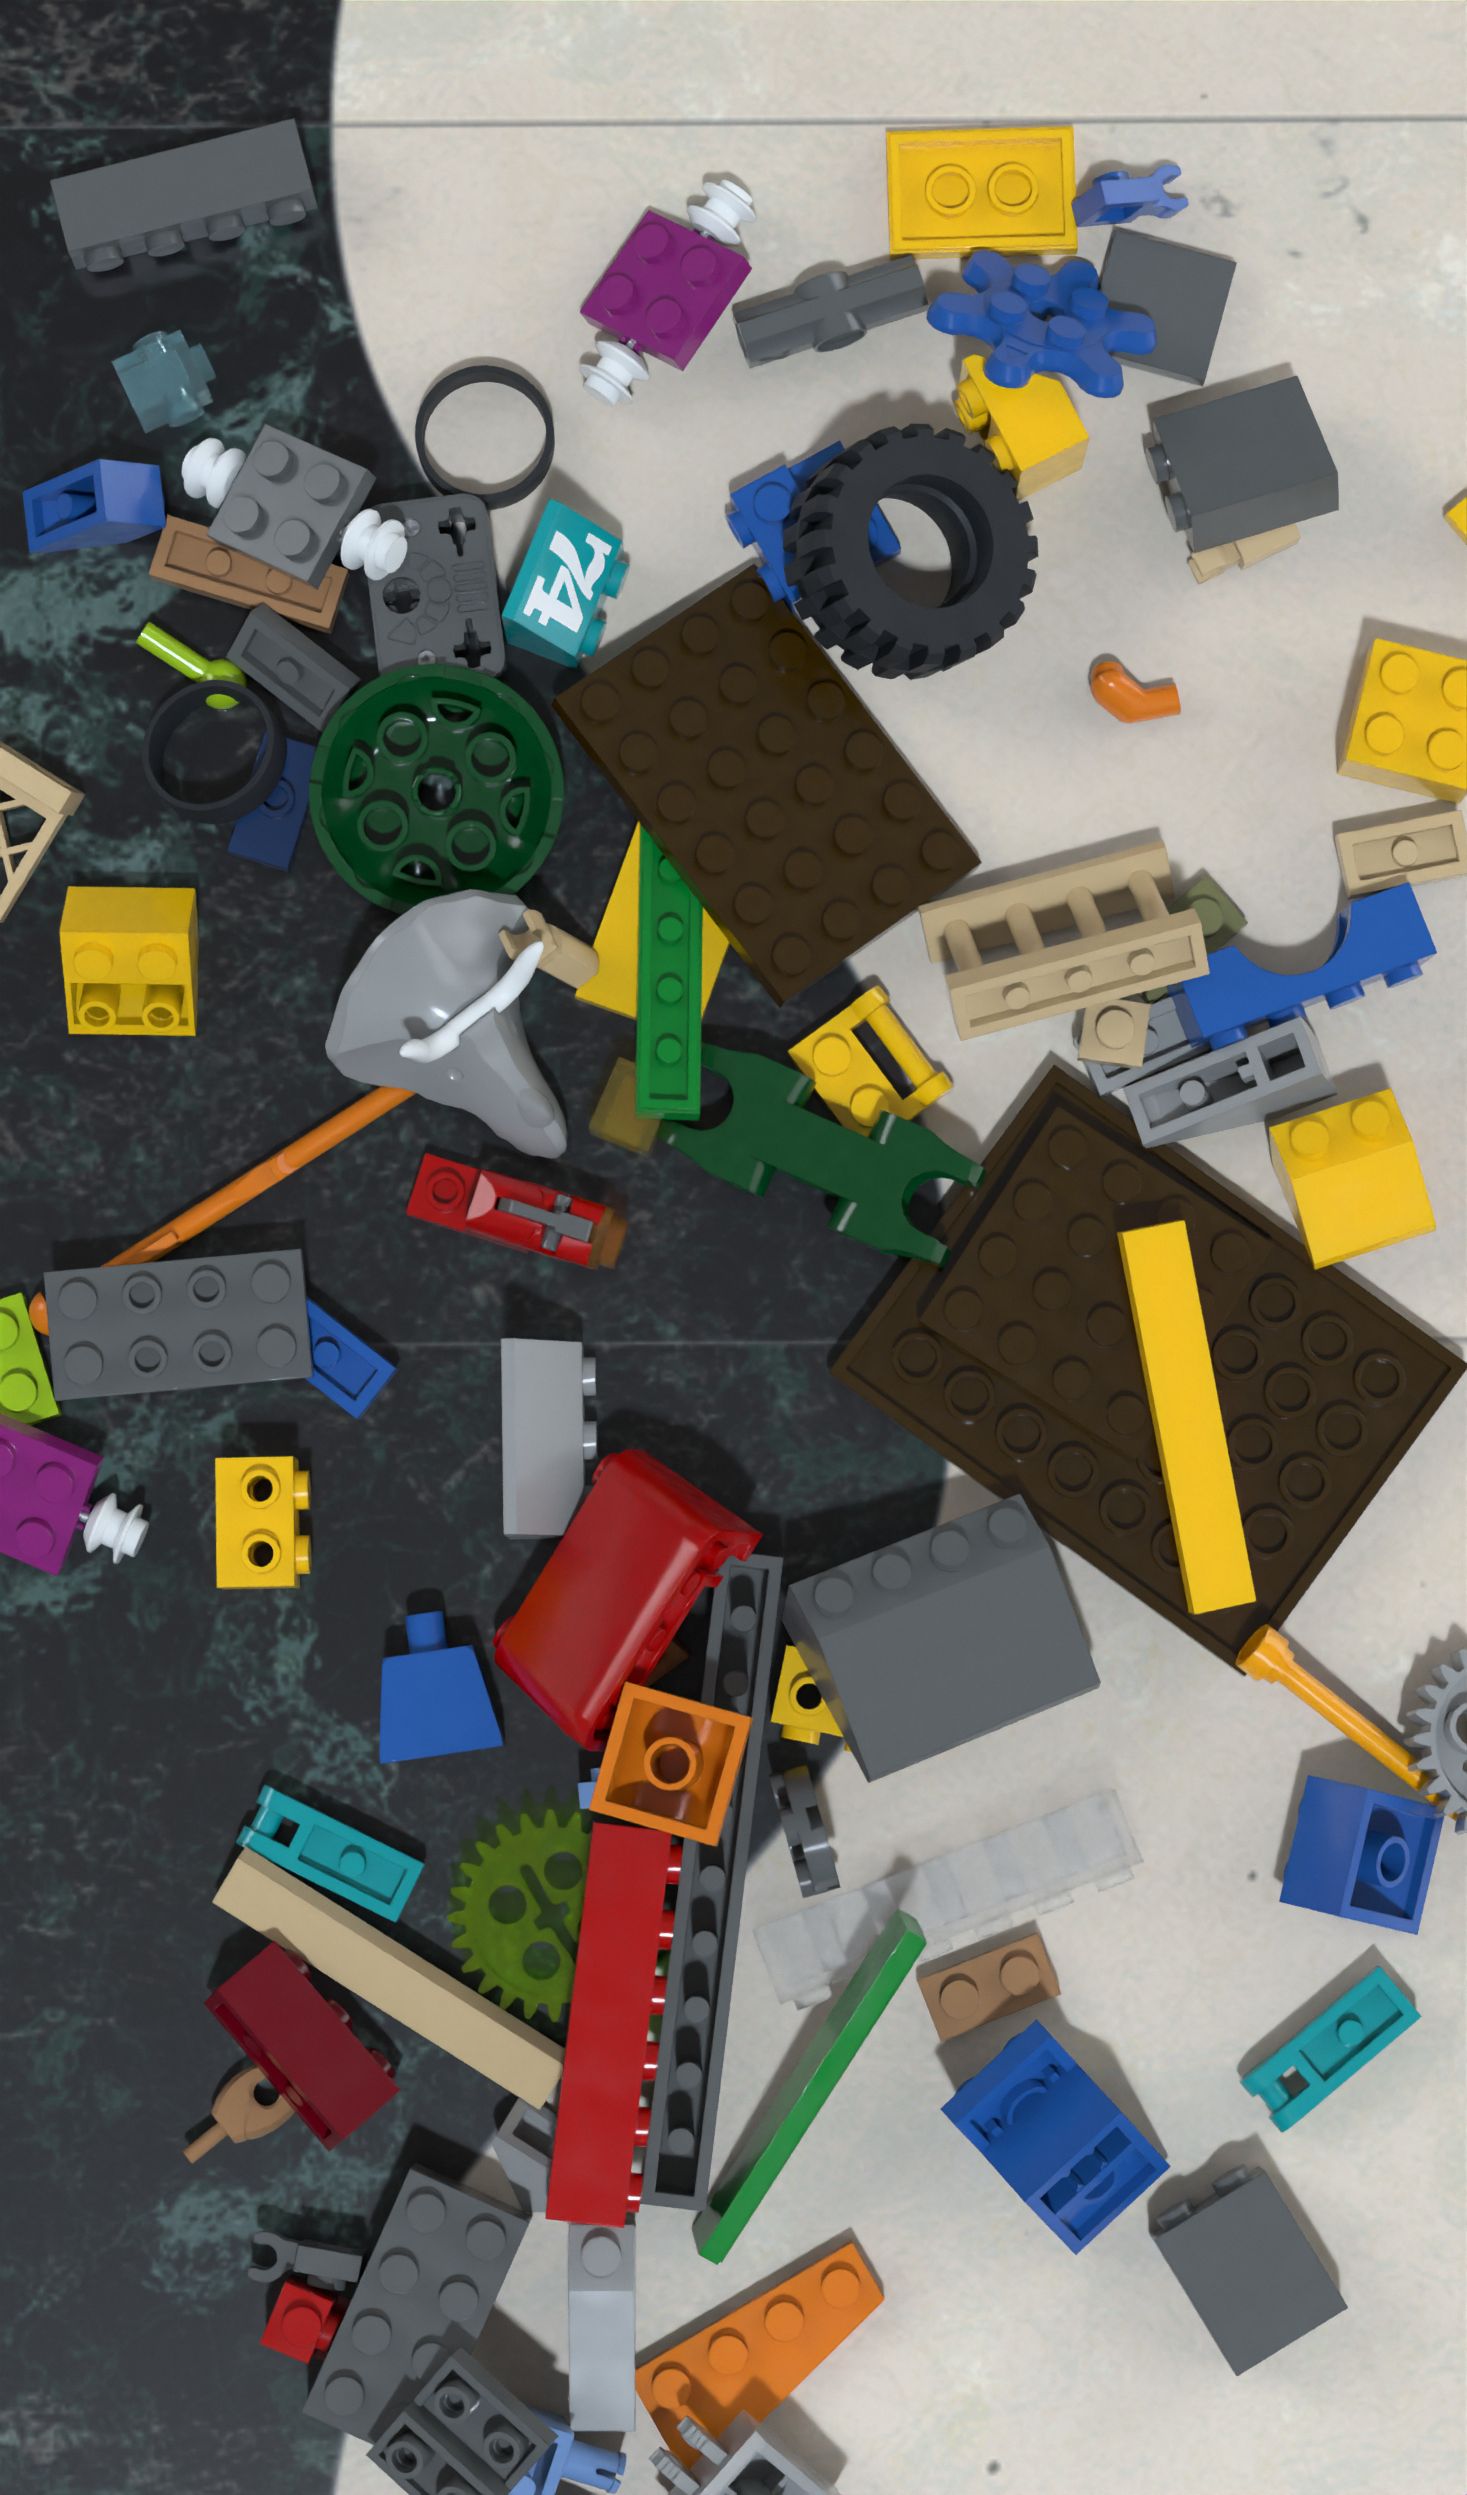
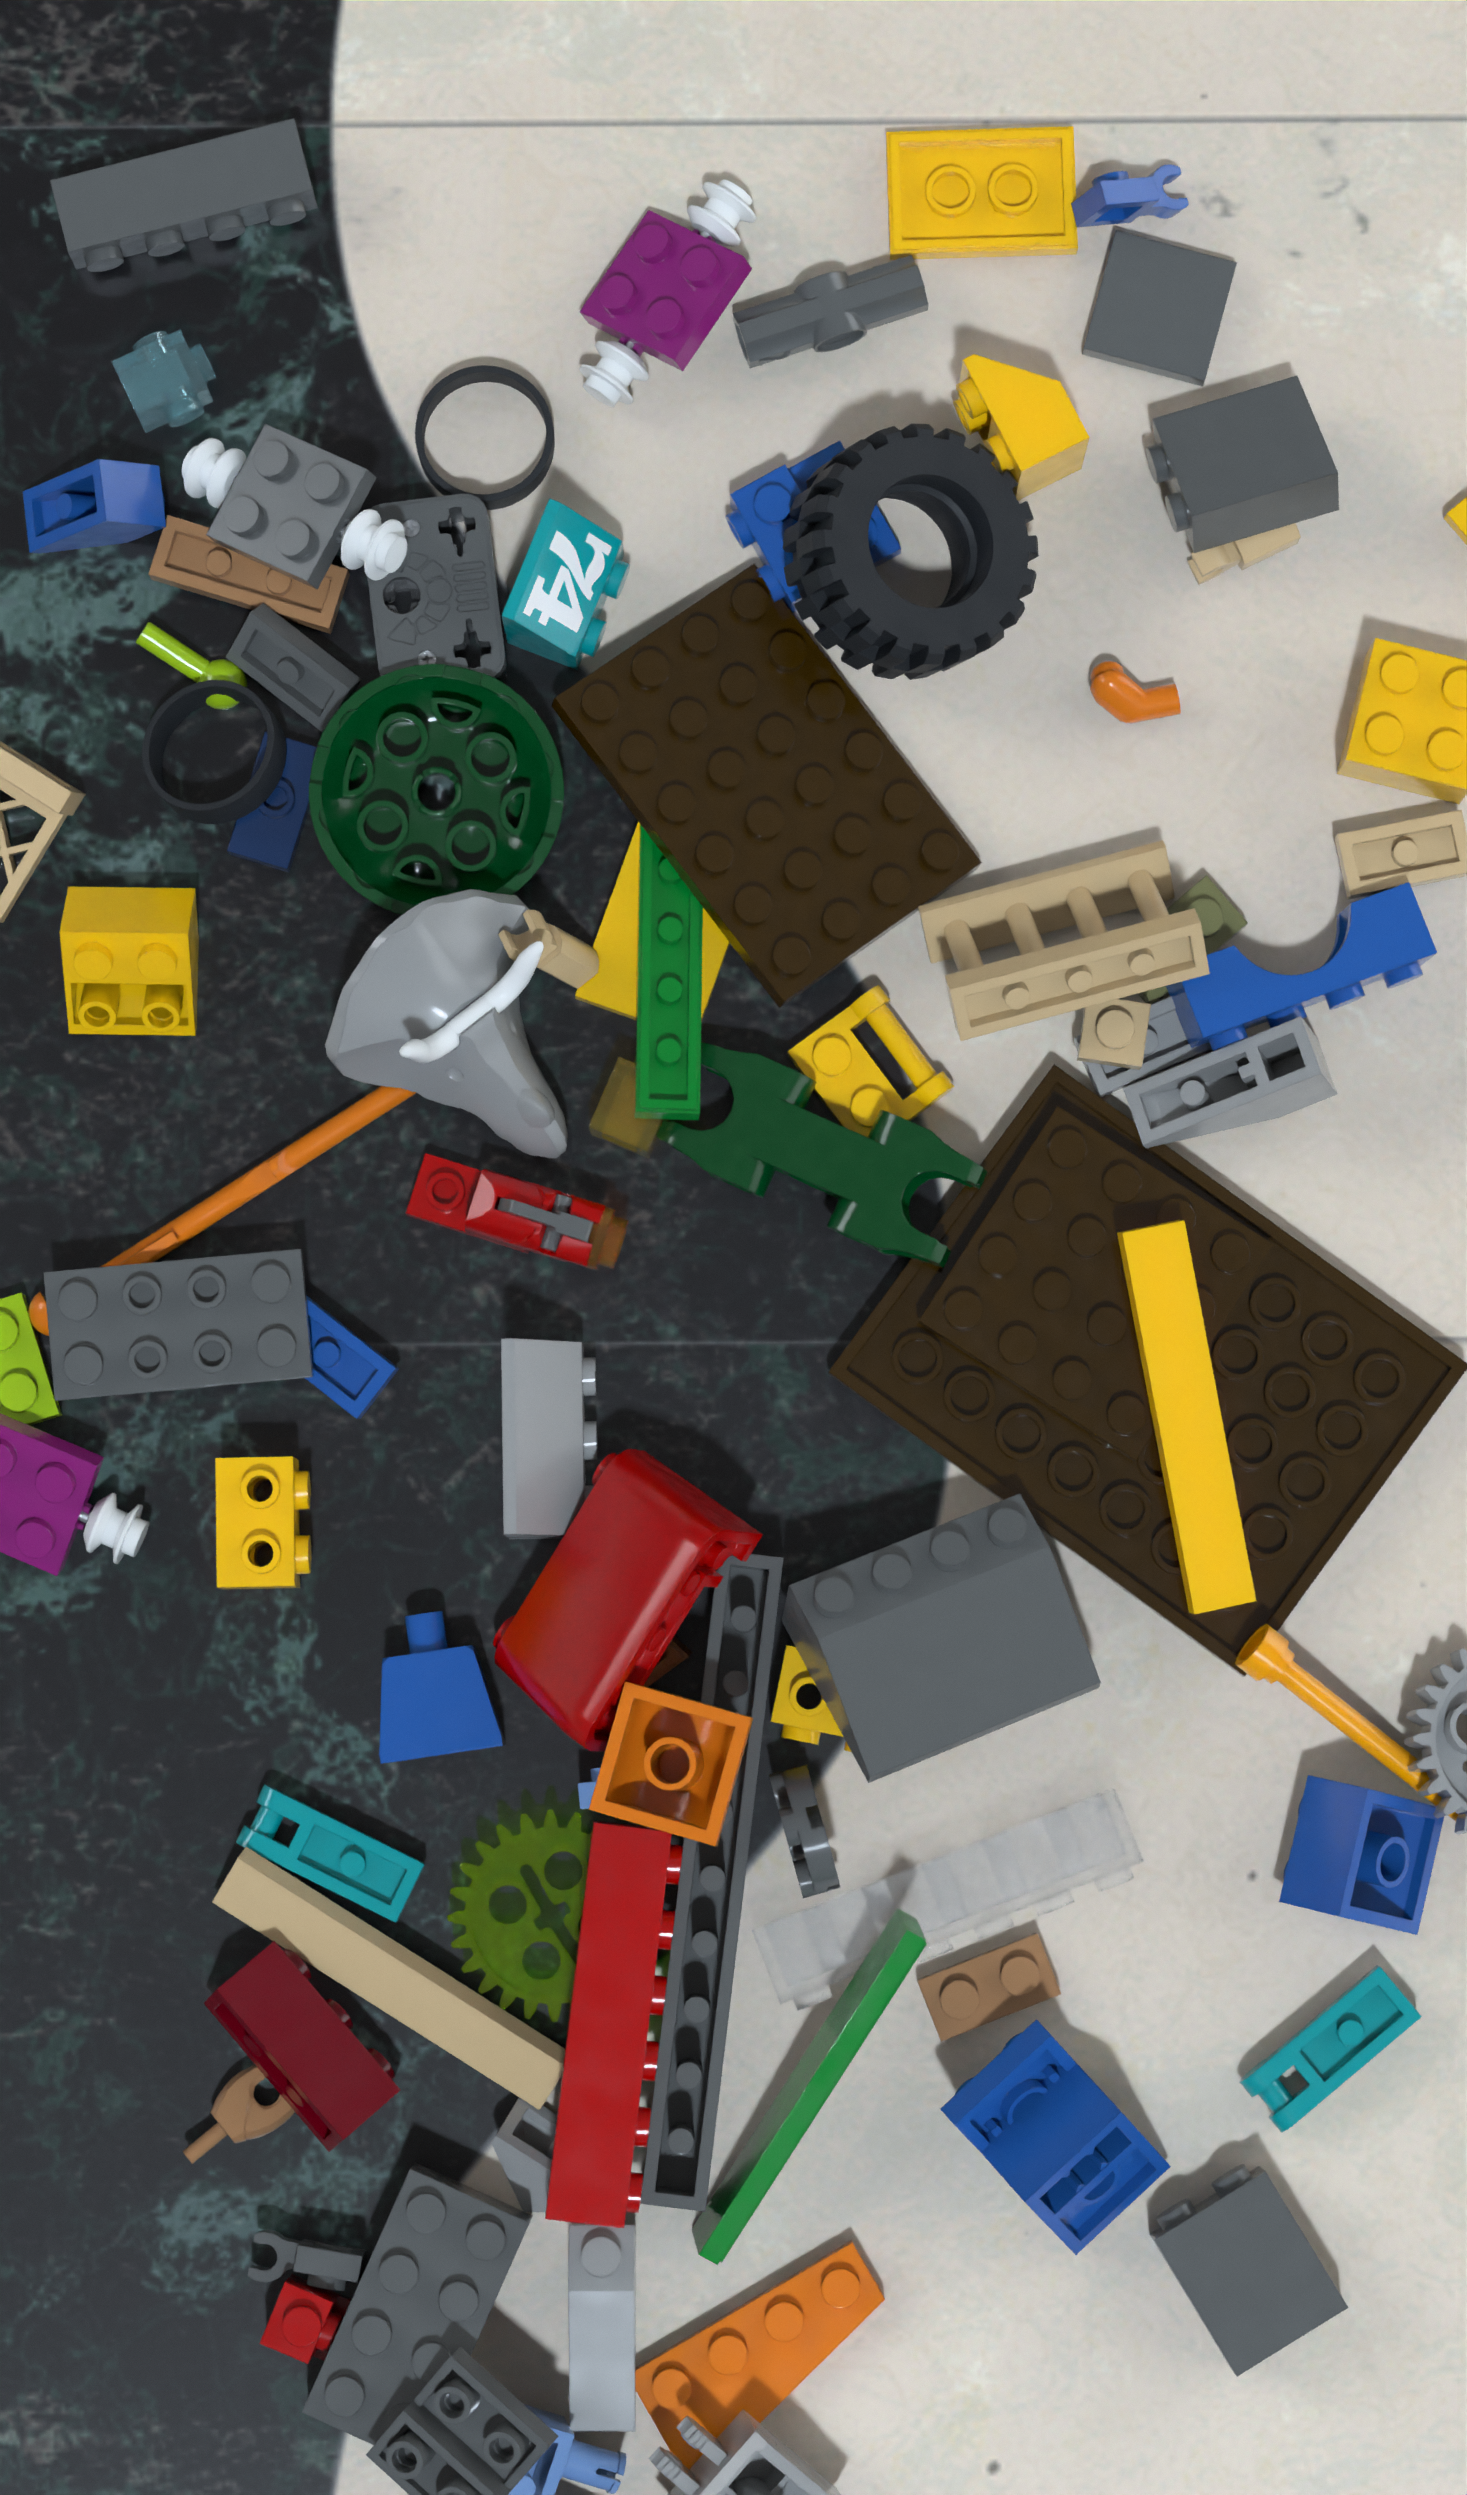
(1013, 316): blue plate -> none
(1351, 1178): yellow slope -> none

